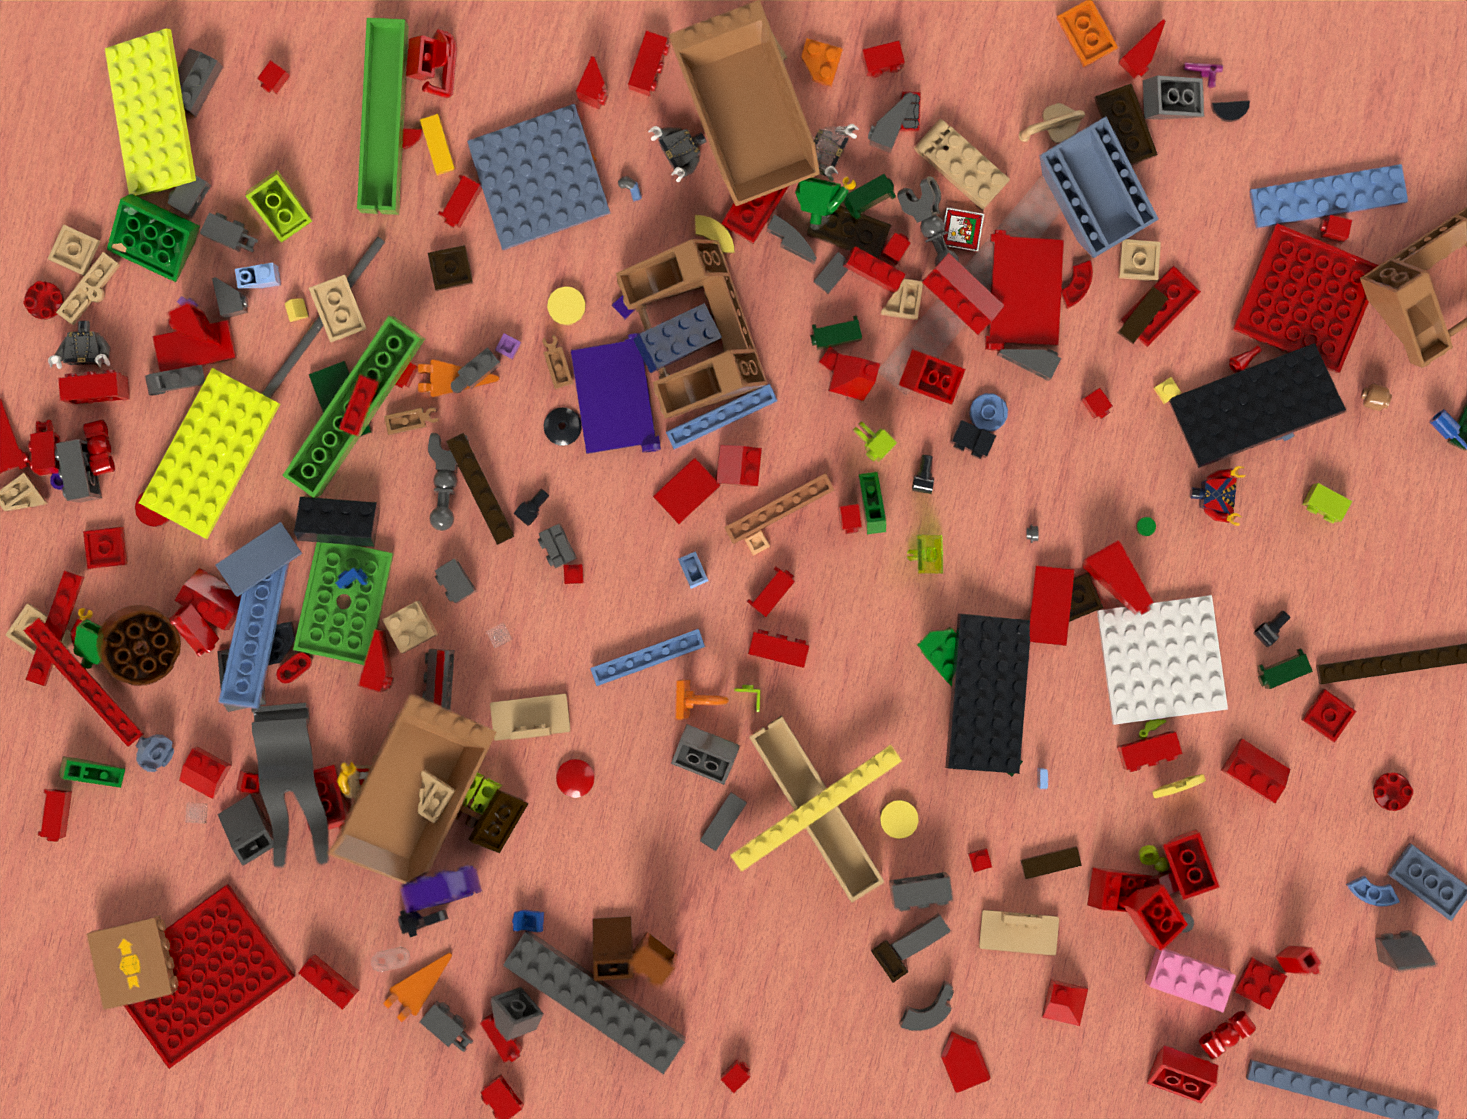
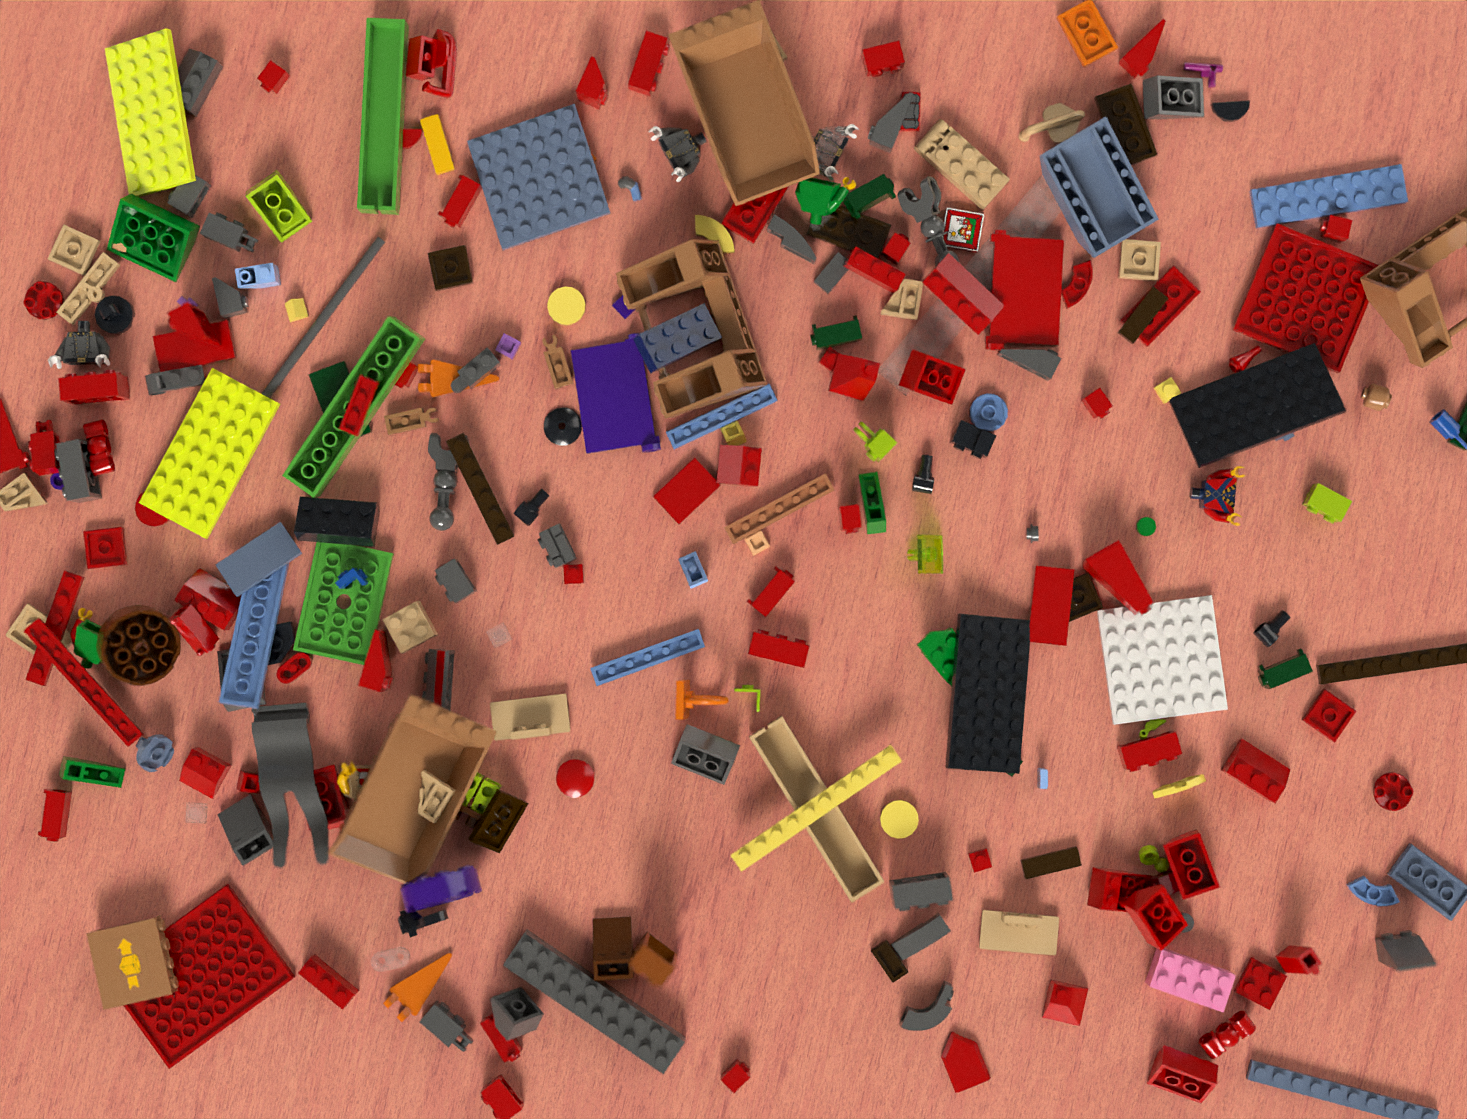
(114, 314): none -> black tile
(337, 308): tan plate -> none
(528, 920): blue bracket -> none
(723, 821): dark grey tile -> none
(733, 434): none -> light yellow slope
(821, 61): orange plate -> none

